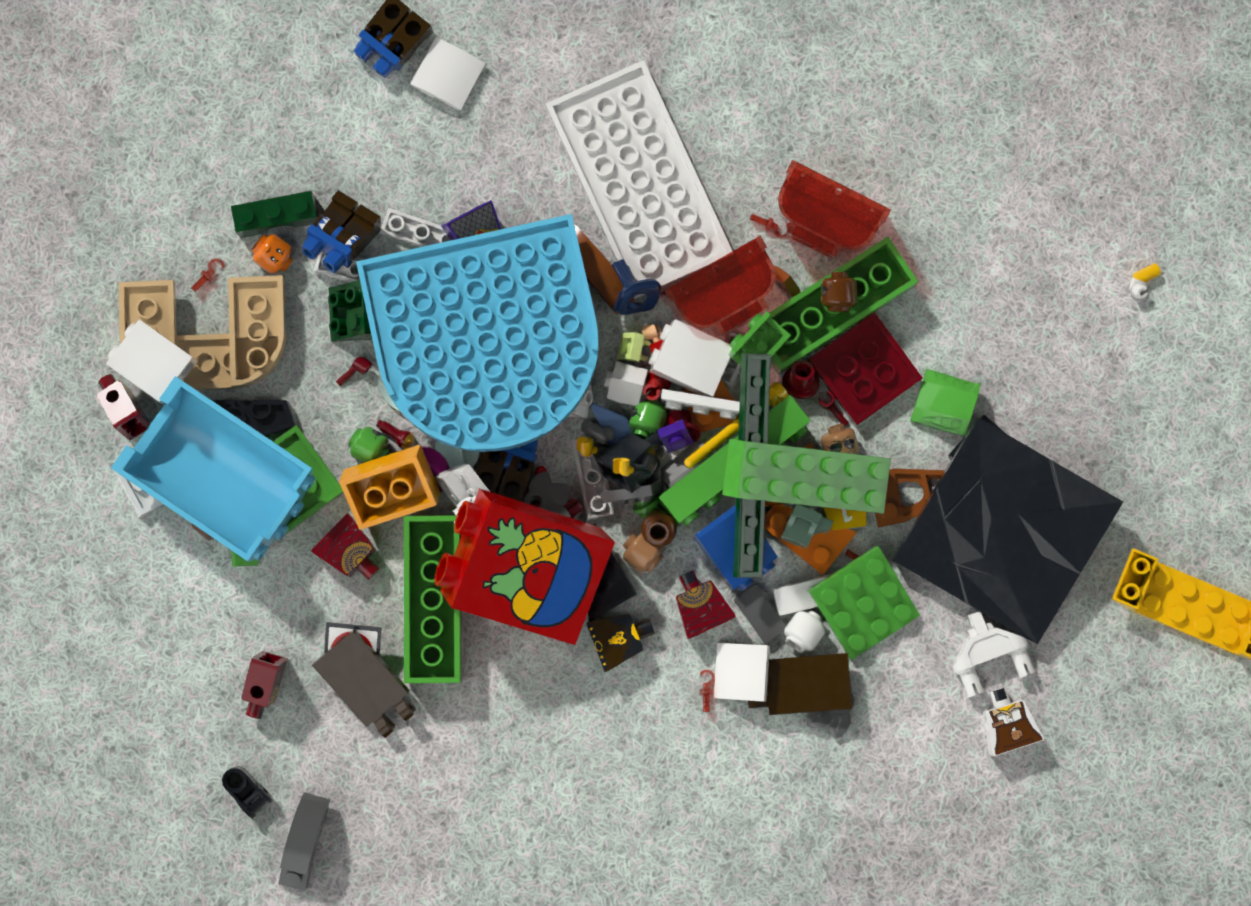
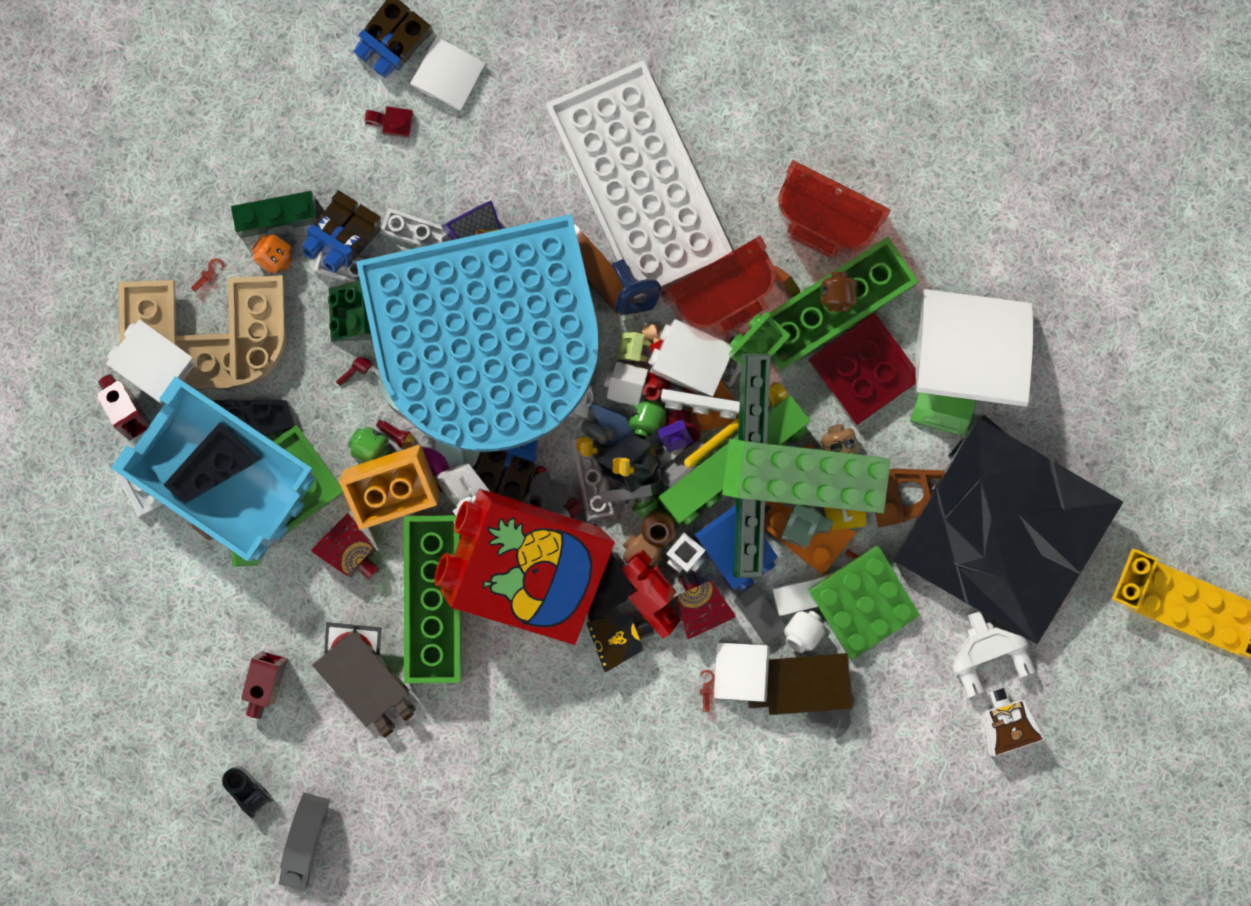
(210, 464): none -> black wing
(394, 121): none -> dark red plate
(651, 593): none -> red plate
(685, 555): none -> white brick
(768, 224): clear red hand -> none
(801, 380): dark red piece -> none
(833, 408): dark red hand -> none
(974, 347): none -> white slope
(1140, 280): arm -> none

